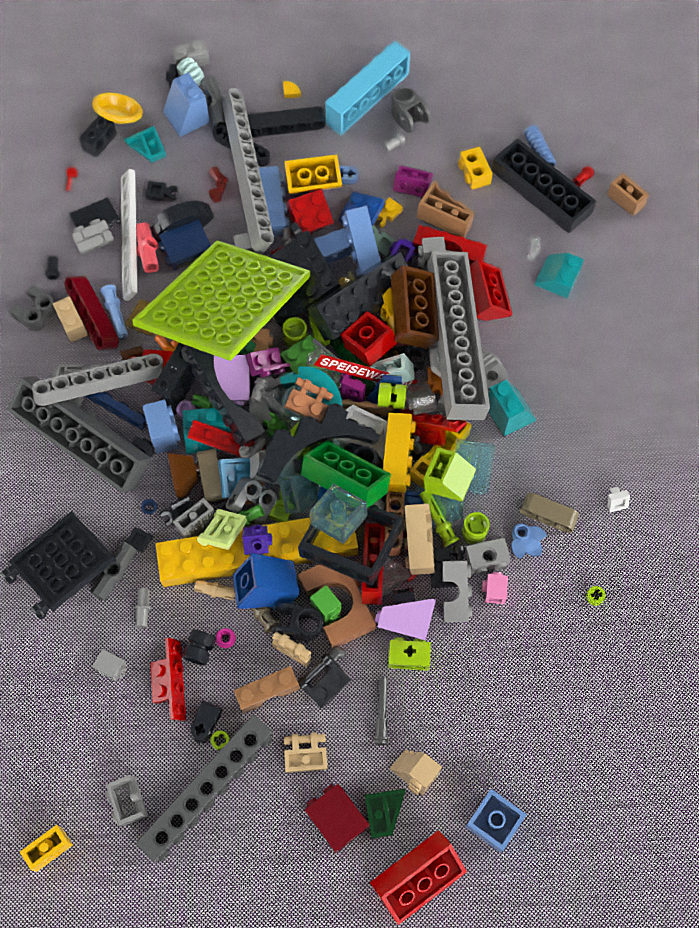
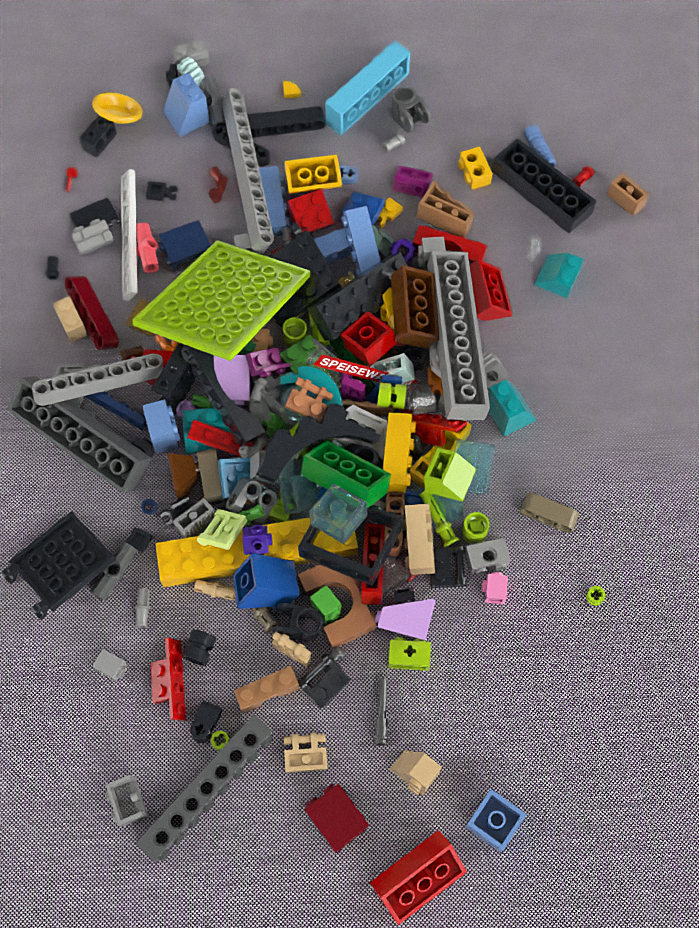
(37, 311): dark grey piece -> none
(46, 848): yellow brick -> none
(112, 304): light blue pin -> none
(147, 144): teal wing -> none
(180, 215): black arch -> none
(225, 632): dark pink plate -> none
(383, 811): dark green wing -> none
(457, 609): light grey arch -> none
(529, 542): medium blue plate -> none
(618, 500): white tile -> none

